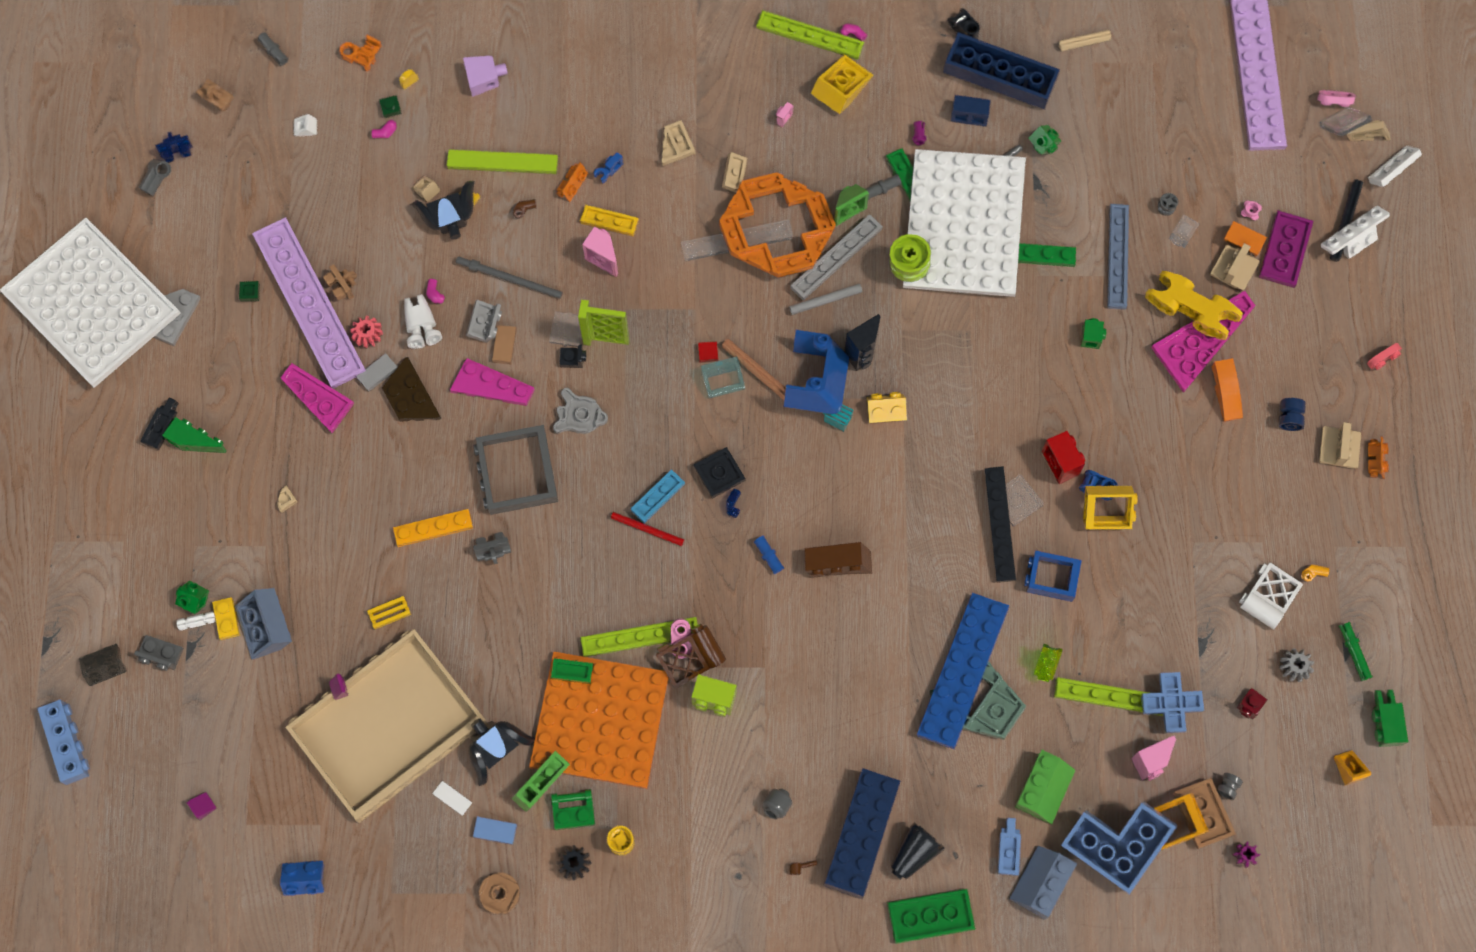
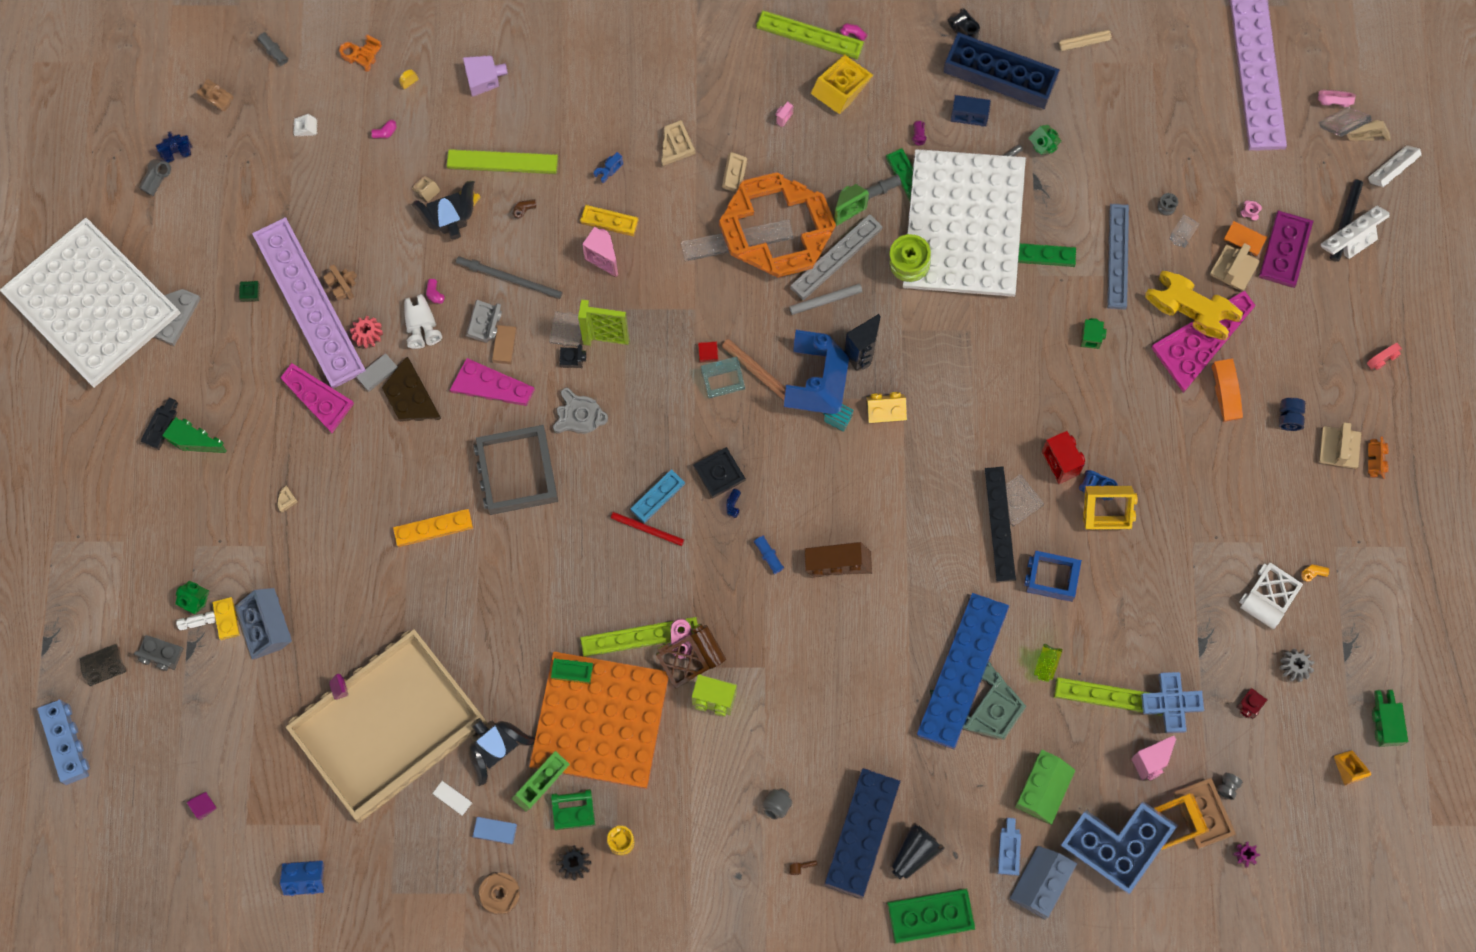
(388, 605): yellow tile -> none
(390, 106): dark green plate -> none
(492, 549): dark grey hips -> none
(576, 176): orange hinge -> none
(1356, 653): green pin -> none

